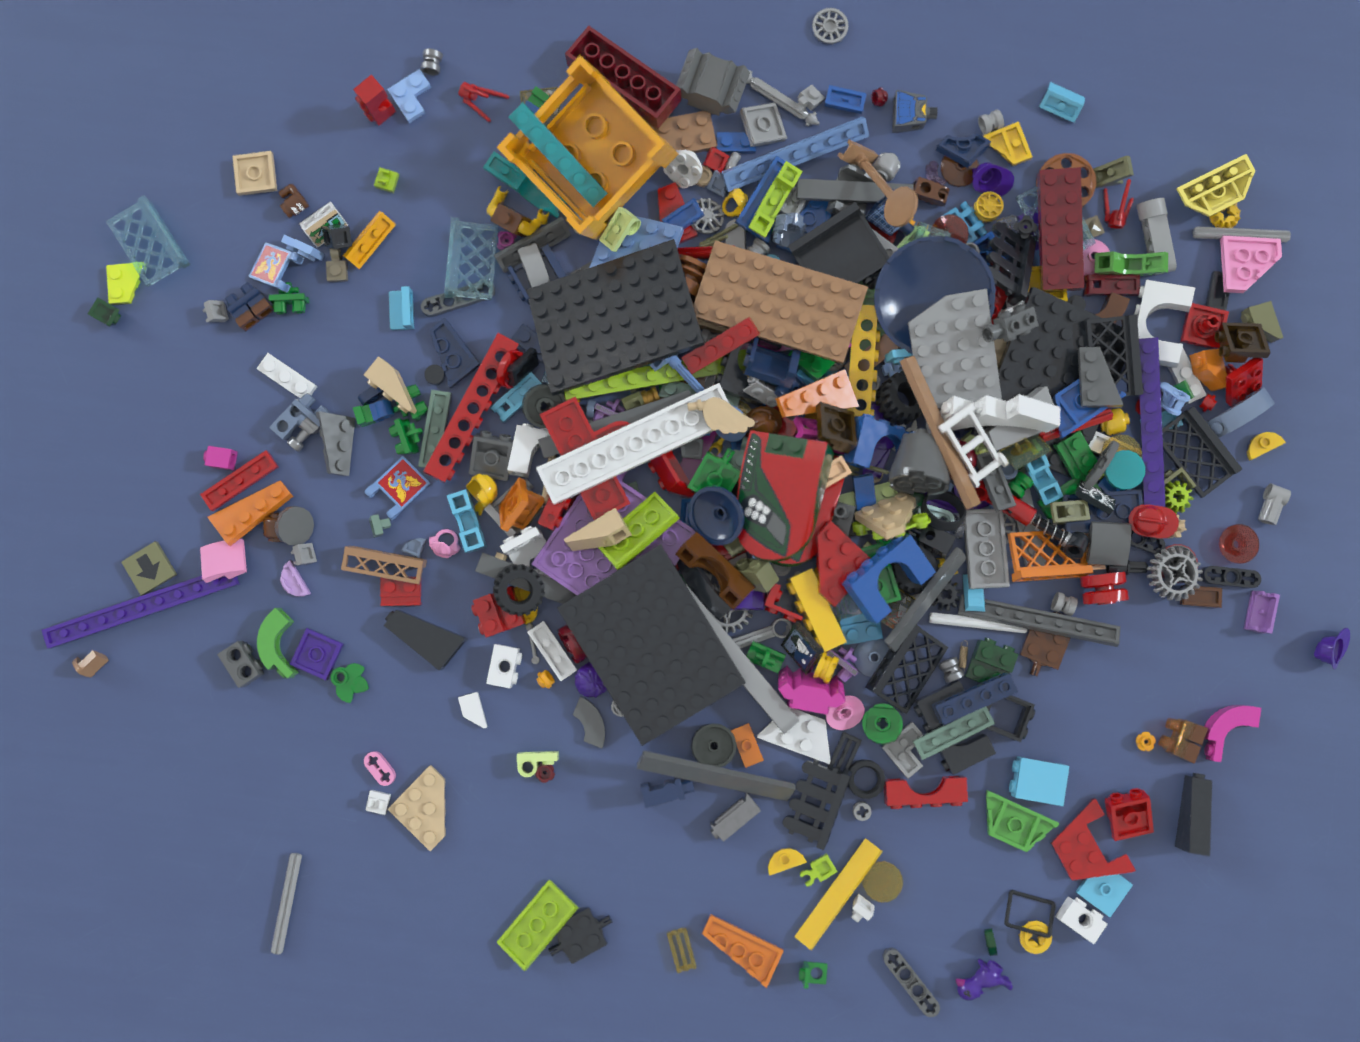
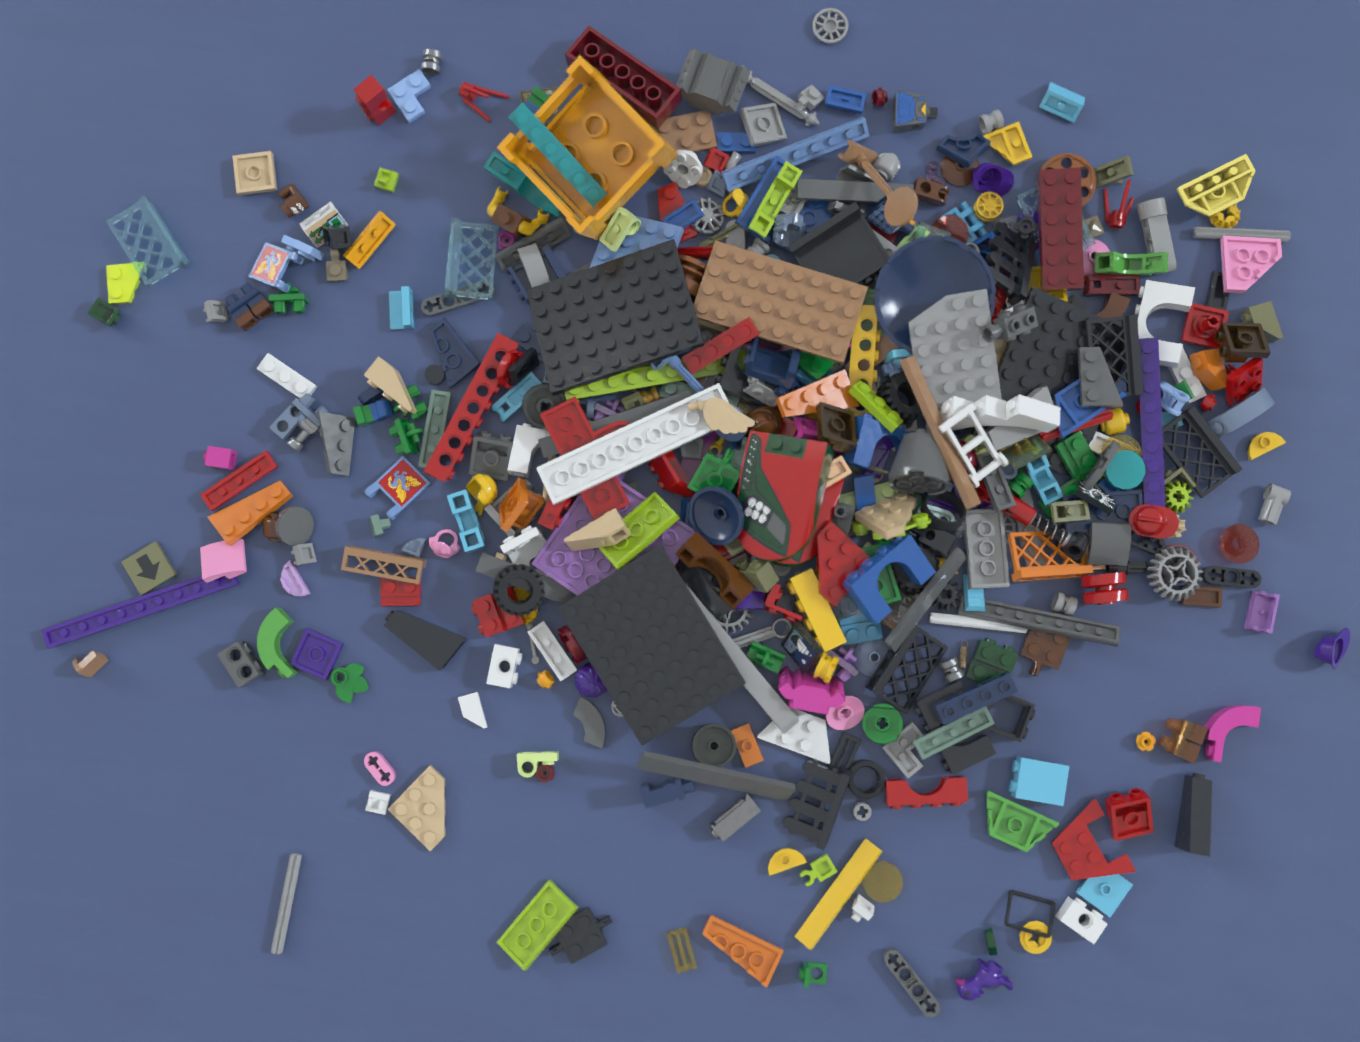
(876, 406): none -> lime plate

